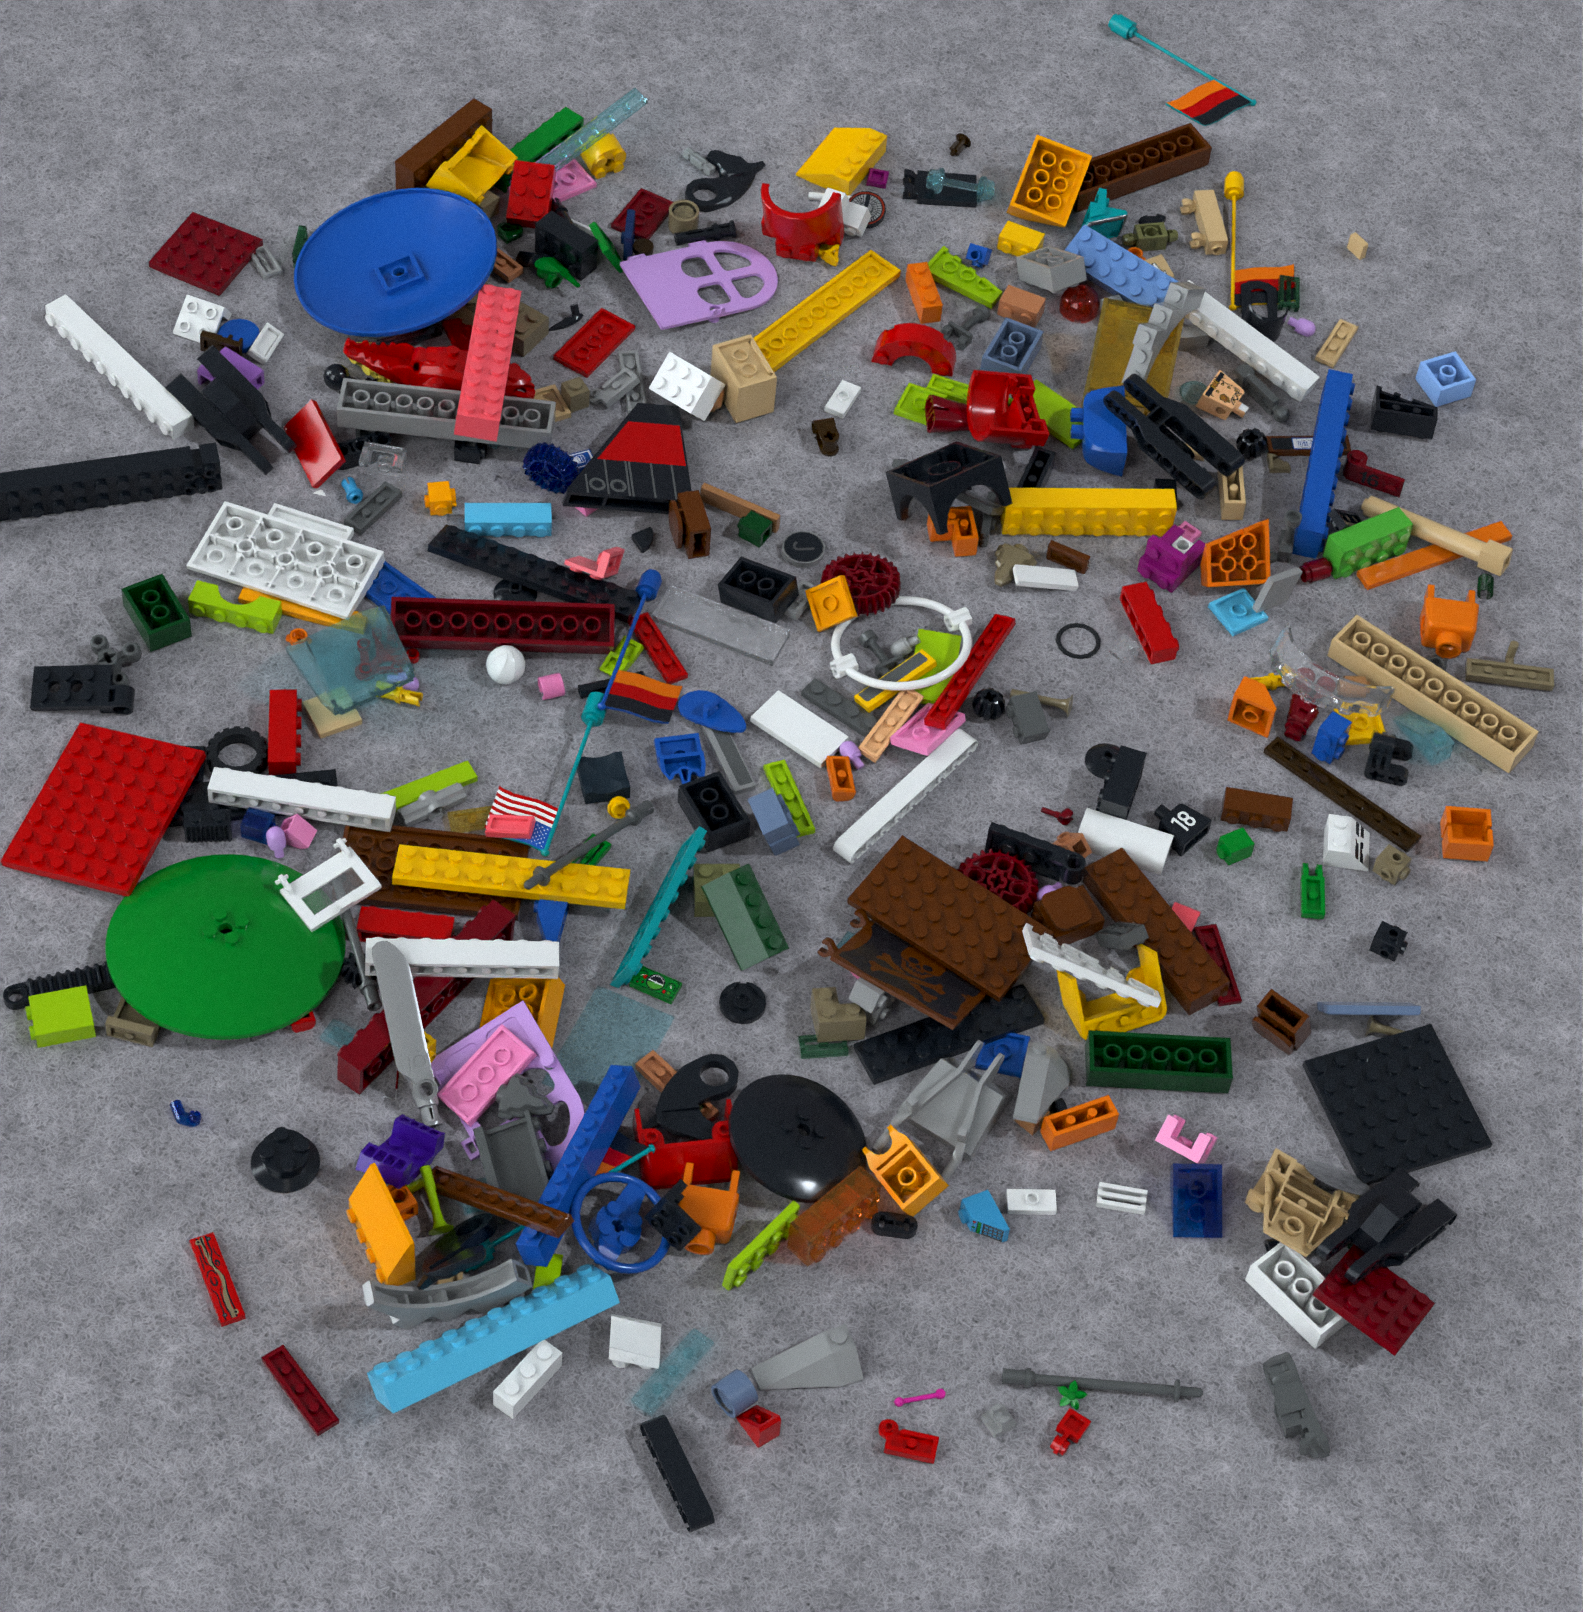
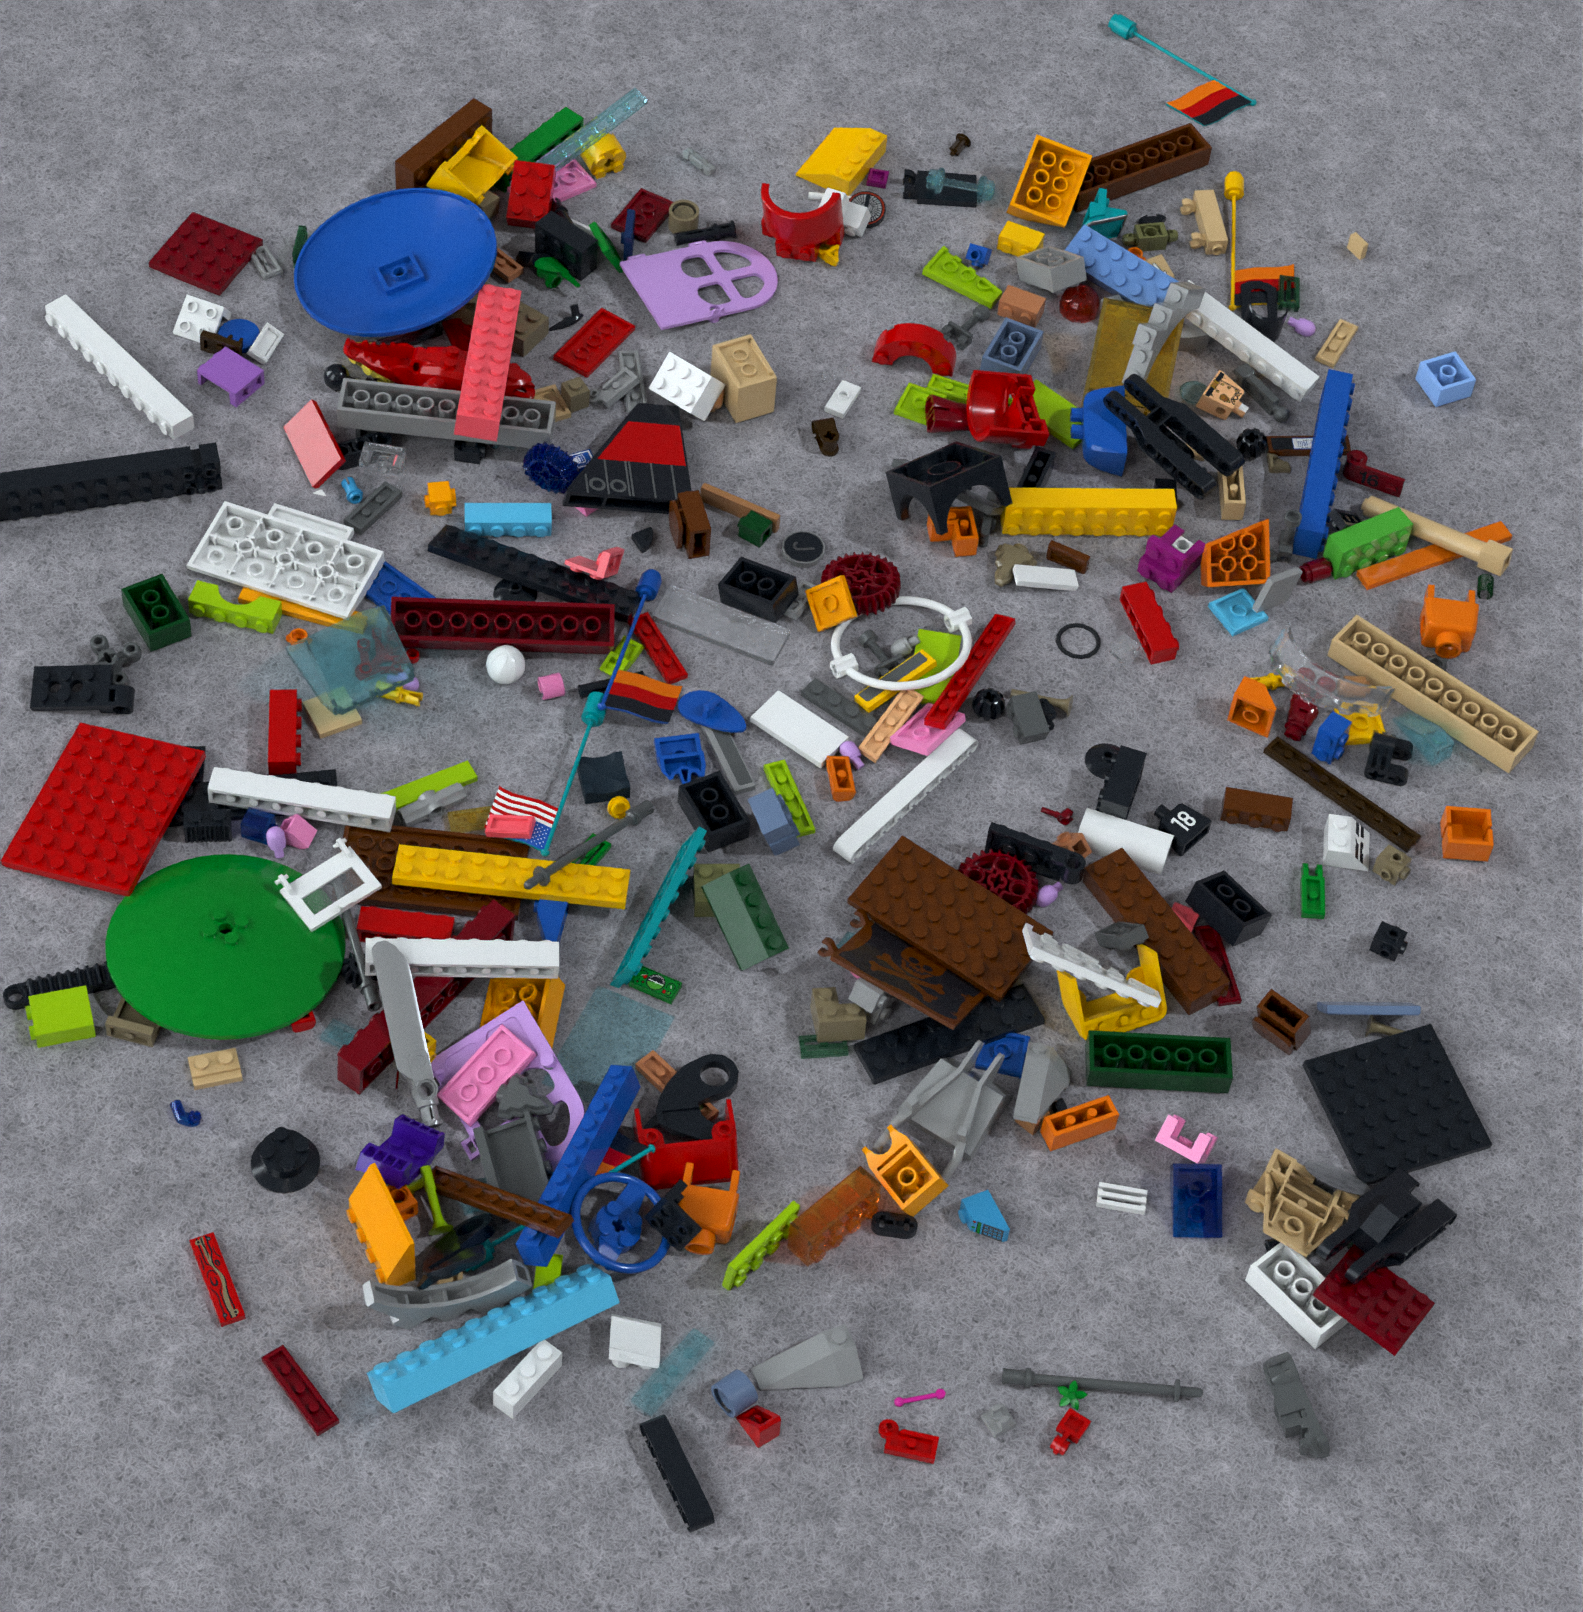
(215, 1068): none -> tan plate
(234, 736): black tyre -> none
(235, 410): black beam -> none
(508, 232): dark green tile -> none
(643, 246): dark brown tile -> none
(733, 181): black animal -> none
(740, 1009): black tile -> none
(777, 1155): black dish -> none
(825, 308): yellow plate -> none
(924, 292): orange brick -> none
(1031, 1201): white plate -> none
(1048, 709): none -> black piece
(1068, 914): reddish brown brick -> none
(1191, 533): bright pink tile -> none
(1228, 908): none -> black brick
(1235, 846): green brick -> none
(1401, 416): black wedge -> none
(1509, 673): dark tan plate -> none

